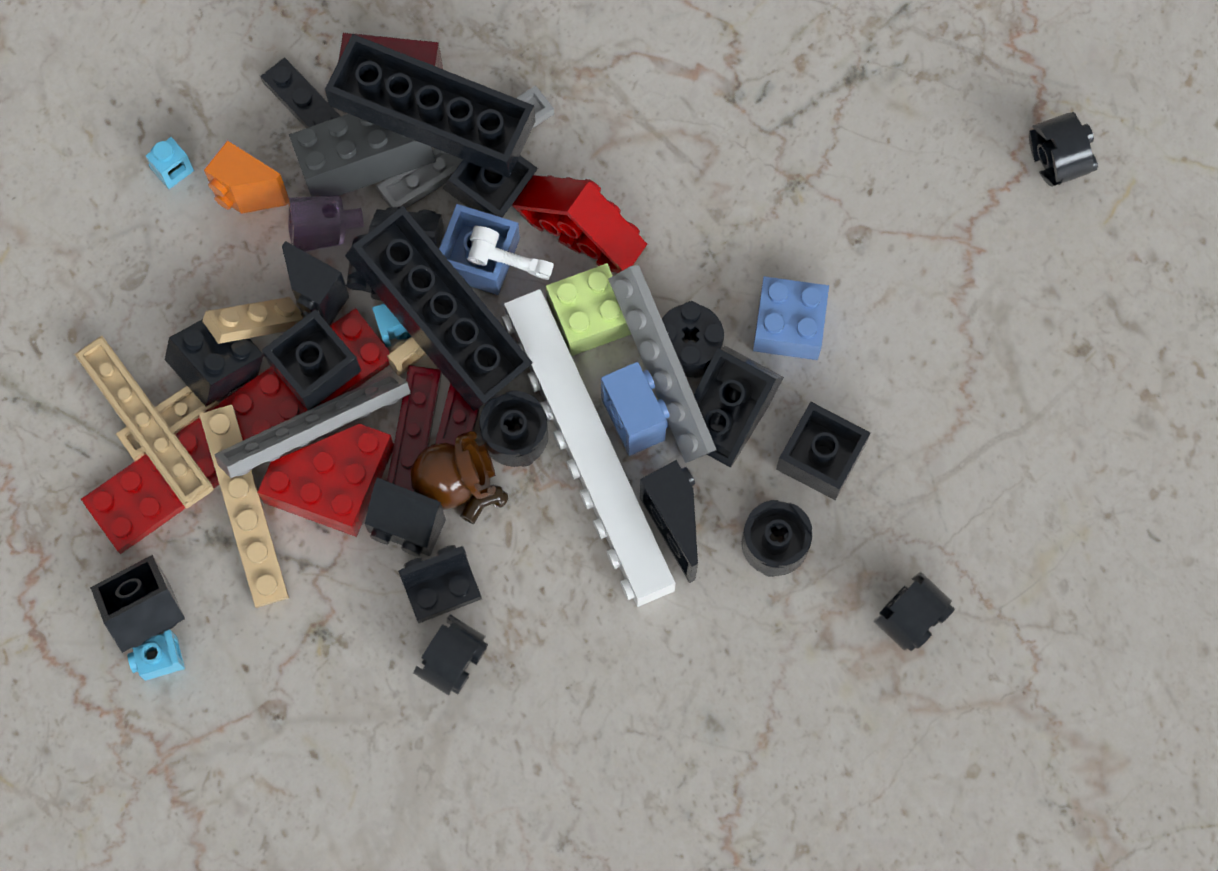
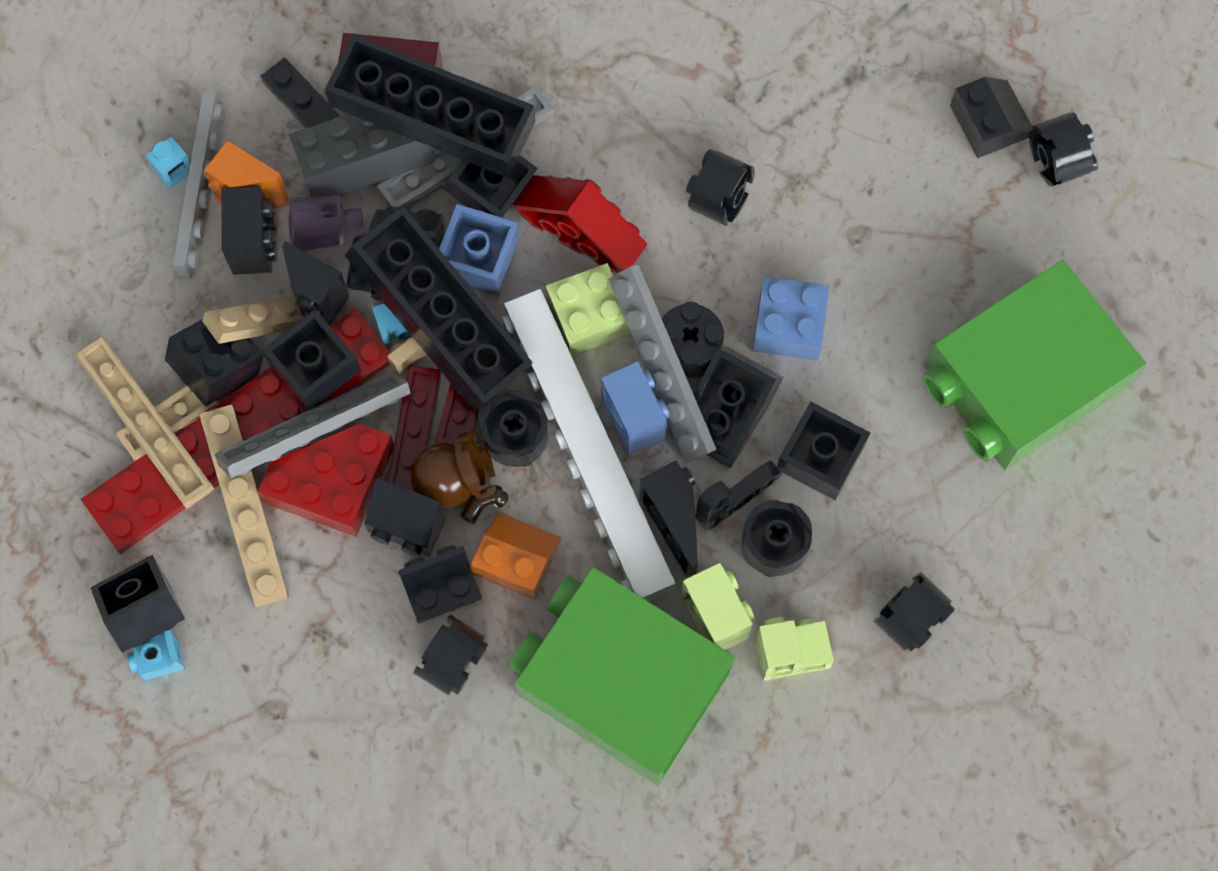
(196, 193): none -> light grey plate
(248, 230): none -> black brick
(484, 248): white brick -> none
(515, 555): none -> orange slope
(621, 673): none -> bright green brick
(716, 606): none -> yellowish green brick
(720, 187): none -> black brick
(720, 502): none -> black beam
(792, 647): none -> yellowish green brick
(990, 115): none -> black slope
(1031, 366): none -> bright green brick

